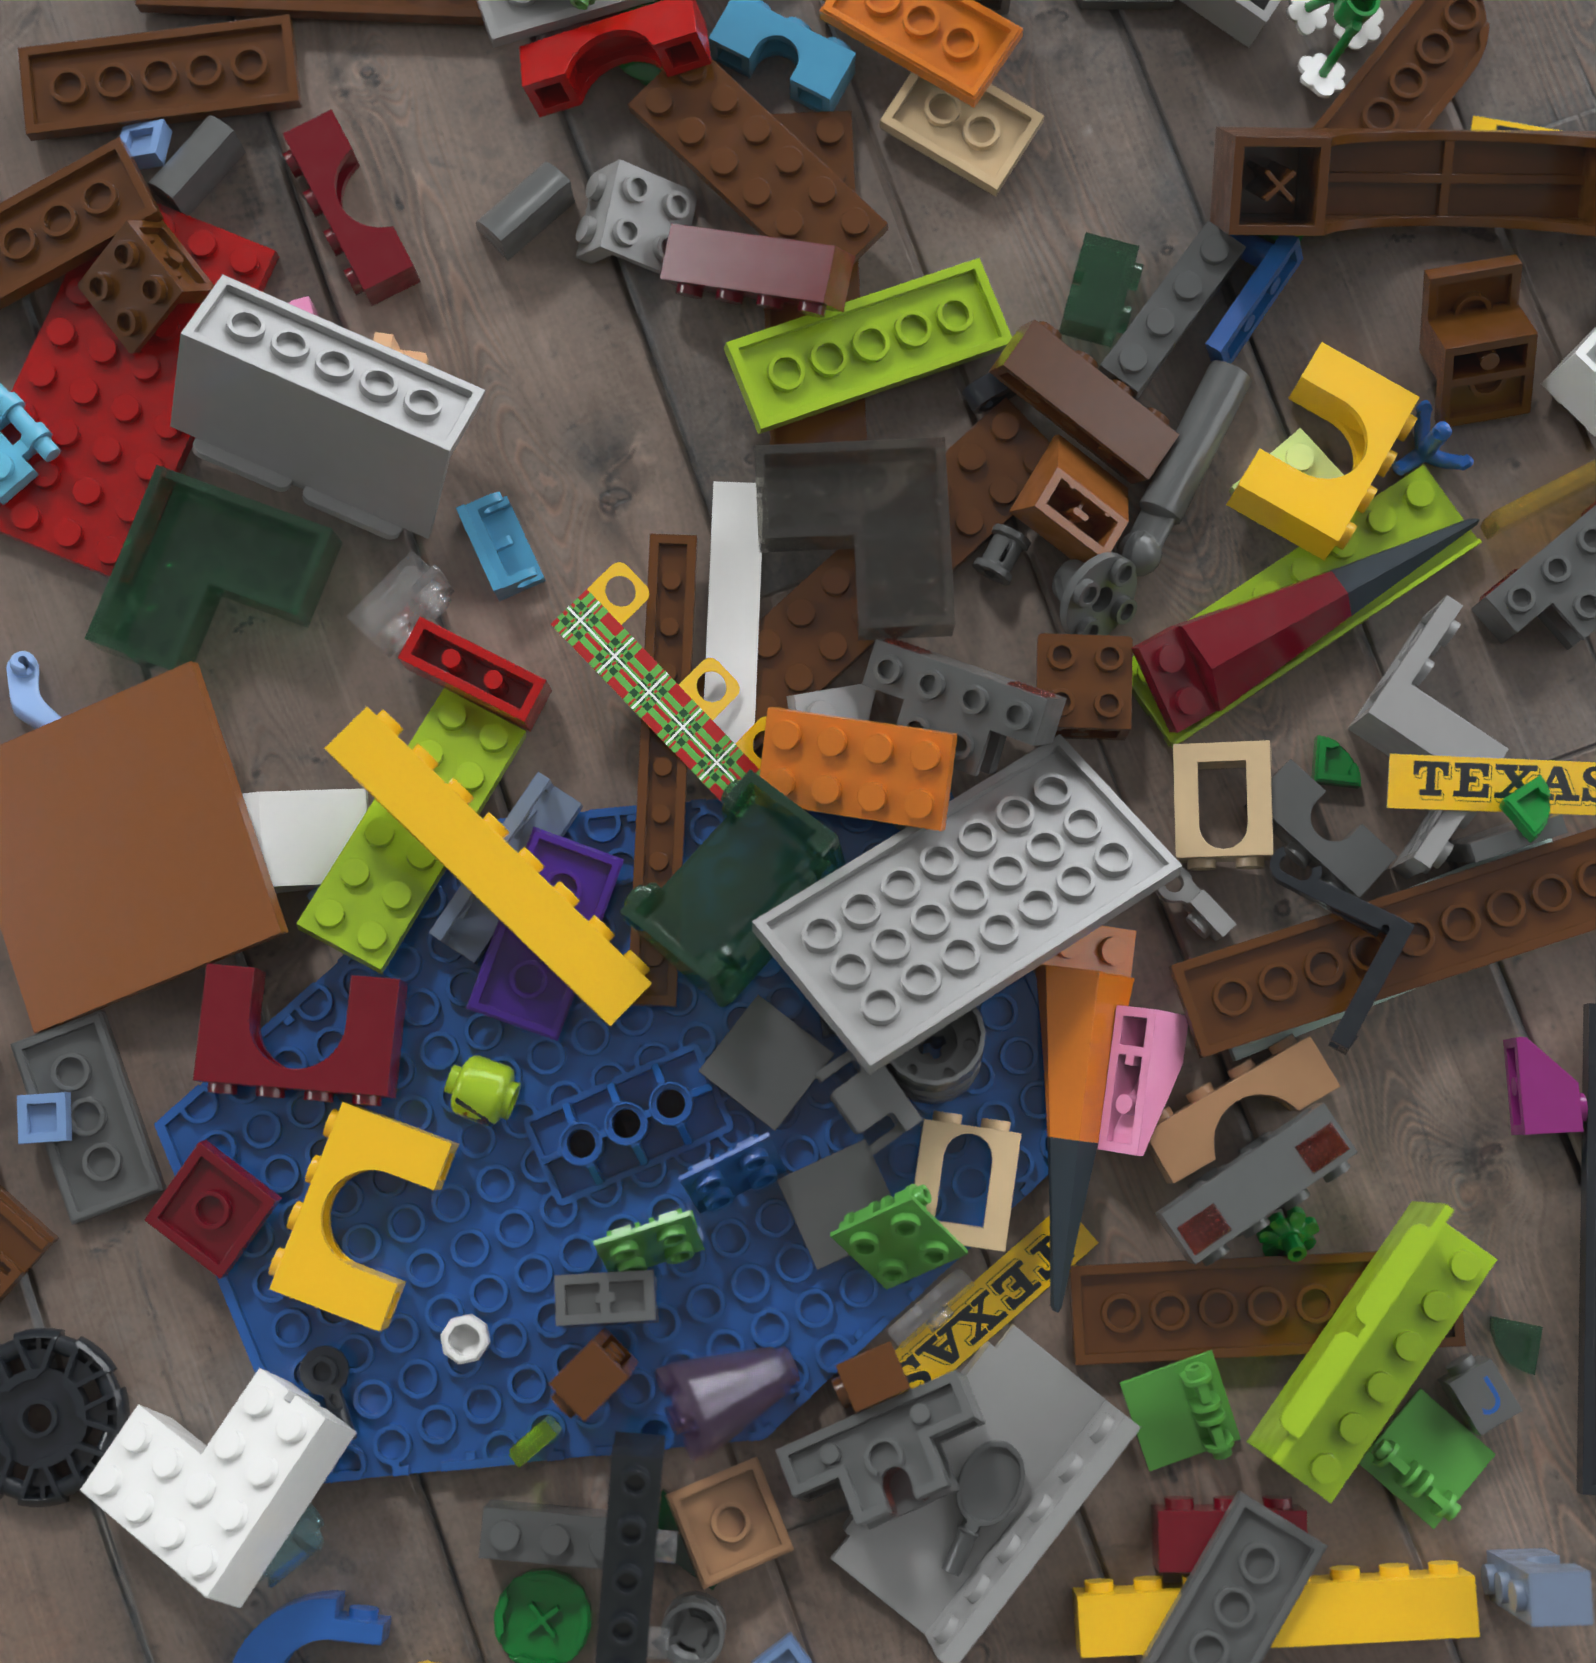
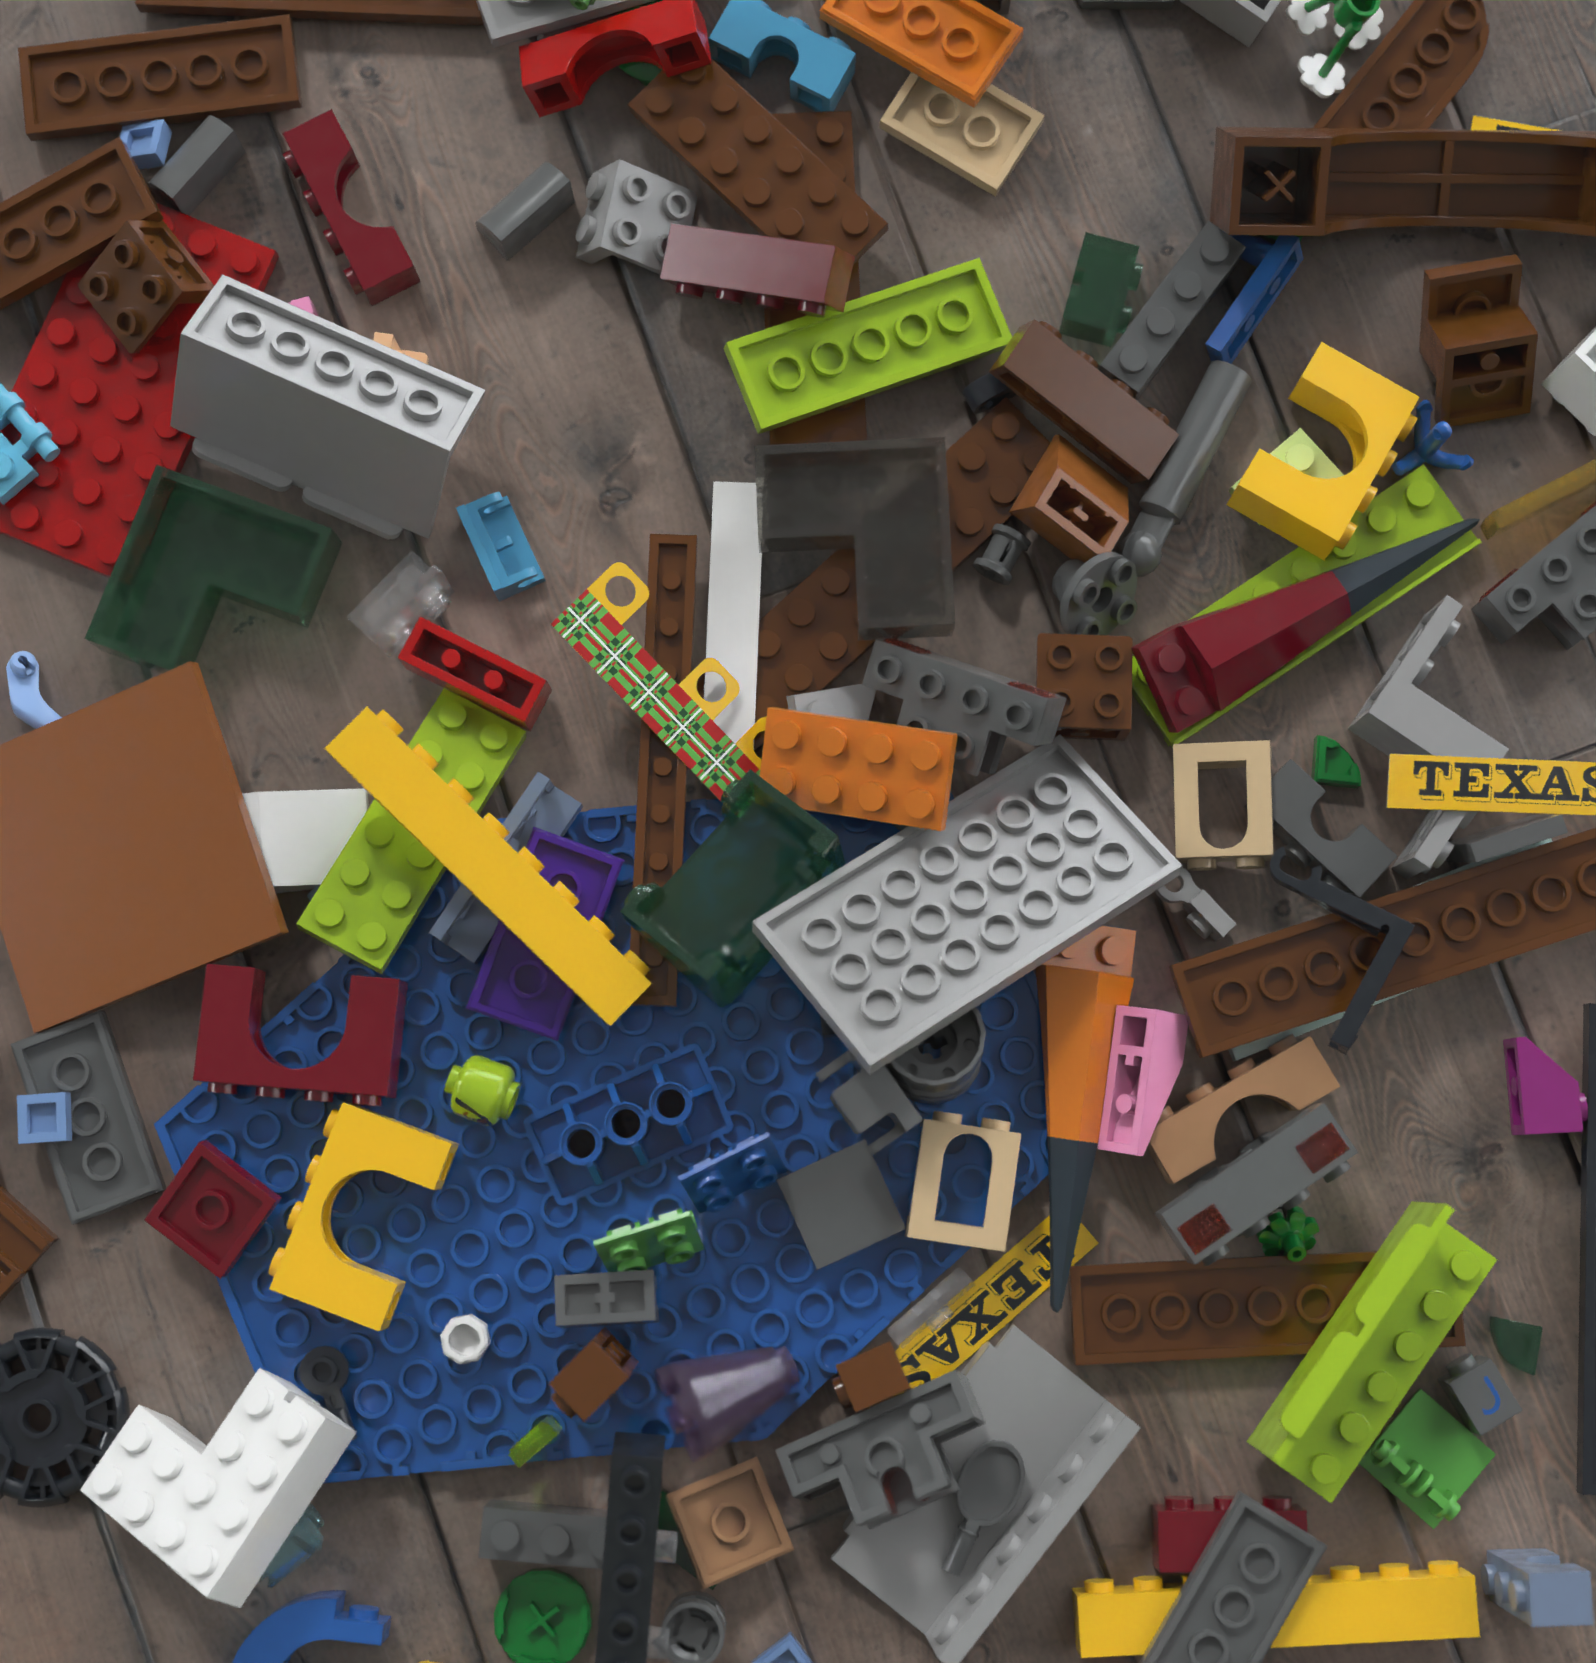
(766, 1062): dark grey tile -> none
(898, 1237): bright green hinge -> none
(1181, 1411): bright green hinge -> none
(1528, 808): green tile -> none

